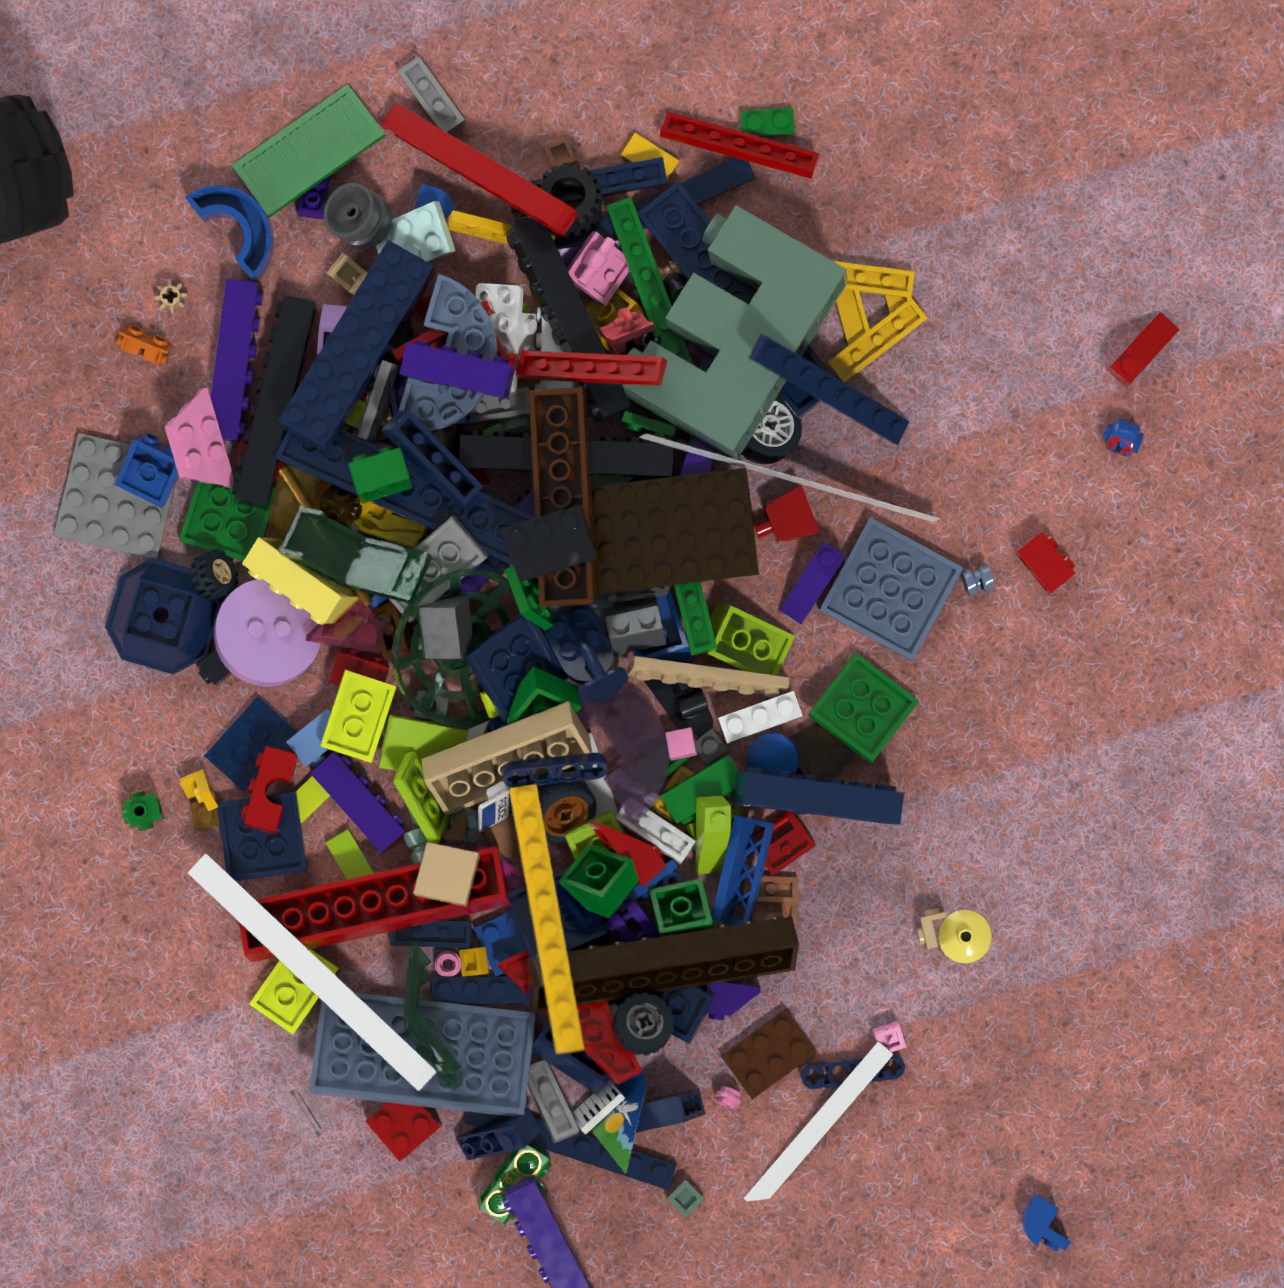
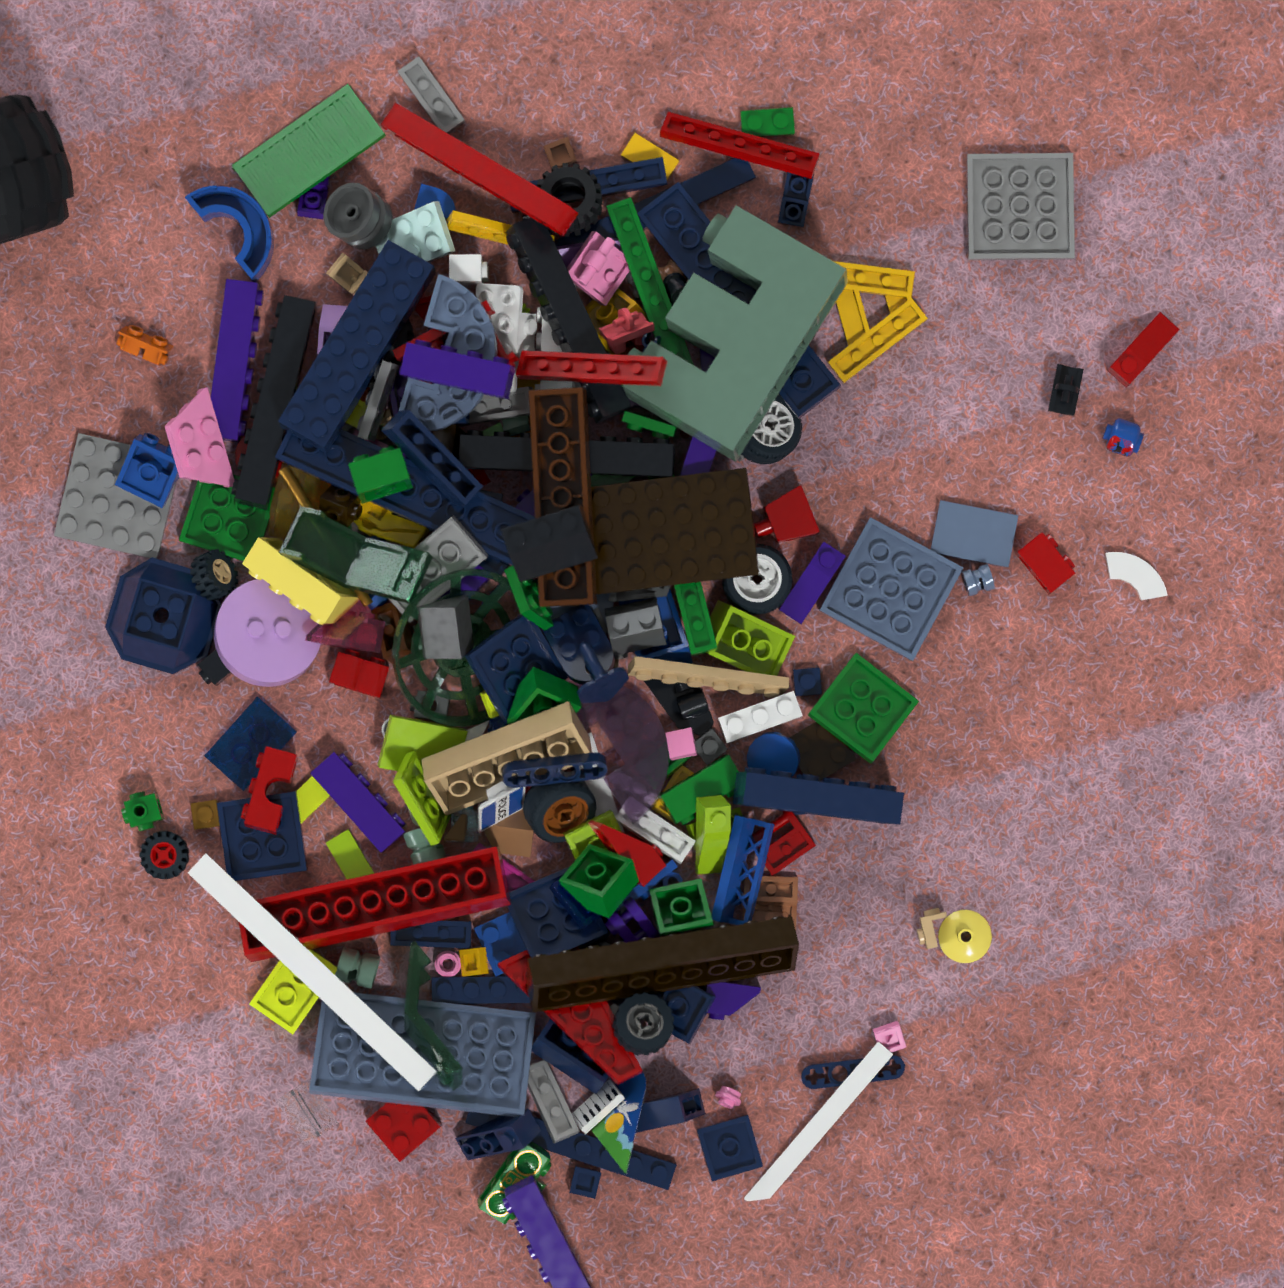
(157, 848): none -> black wheel
(165, 292): tan gear -> none
(199, 786): yellow bracket -> none
(308, 740): medium blue brick -> none
(357, 967): none -> sand green wheel
(358, 716): neon yellow plate -> none
(446, 874): tan tile -> none
(468, 270): none -> white brick
(546, 919): yellow plate -> none
(585, 1182): none -> dark blue plate
(685, 1198): sand green plate -> none
(729, 1147): none -> dark blue plate
(768, 1054): reddish brown plate -> none
(770, 593): none -> wheel
(788, 477): white sticker -> none
(795, 200): none -> dark blue slope
(807, 682): none -> dark blue plate
(828, 389): dark blue plate -> none
(974, 534): none -> sand blue tile
(1020, 206): none -> light grey plate
(1036, 1222): blue brick -> none
(1065, 390): none -> black hips
(1136, 573): none -> white tile

